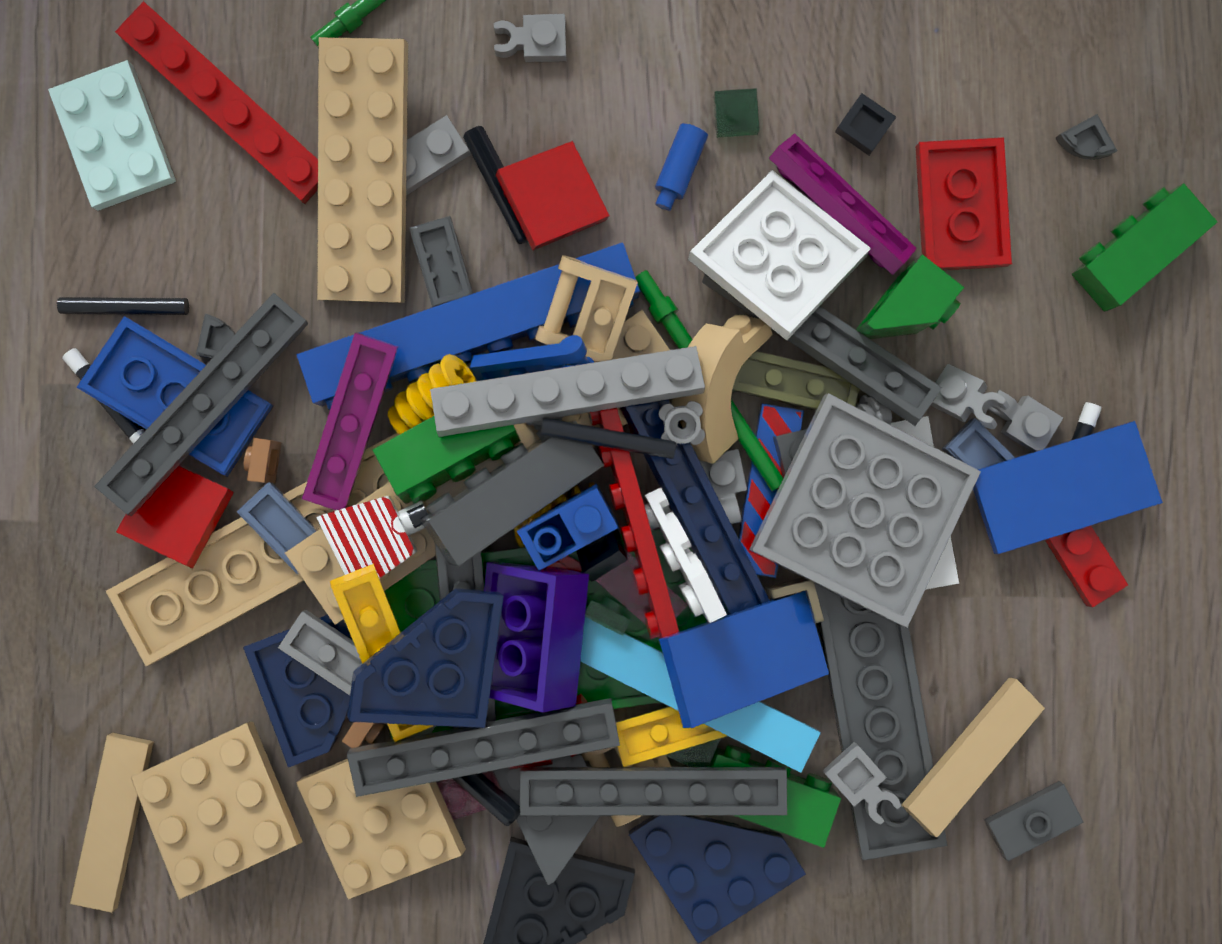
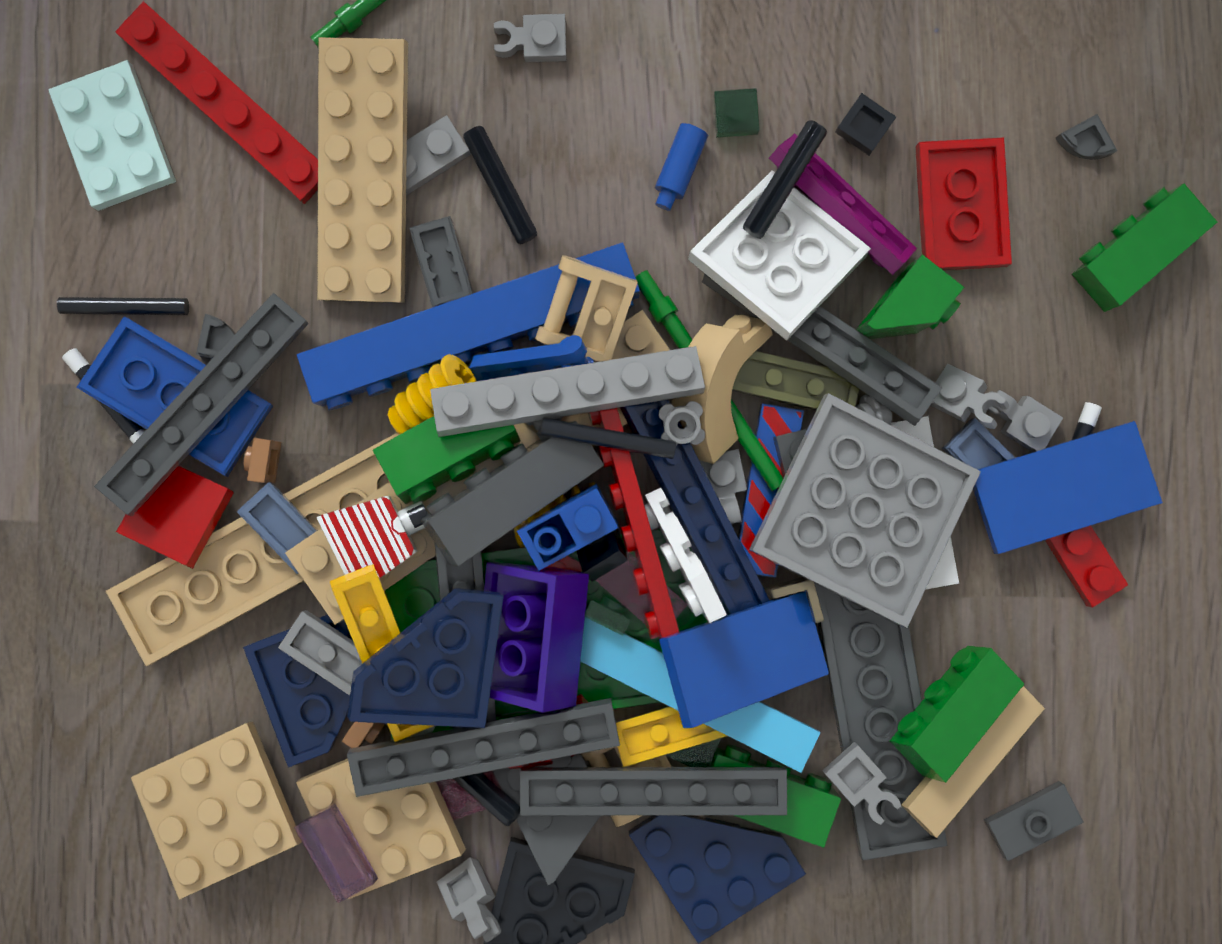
(111, 823): tan tile -> none
(336, 853): none -> clear purple tile
(350, 422): magenta plate -> none
(466, 894): none -> light grey plate
(552, 195): red tile -> none
(784, 179): none -> black axle
(956, 712): none -> green brick

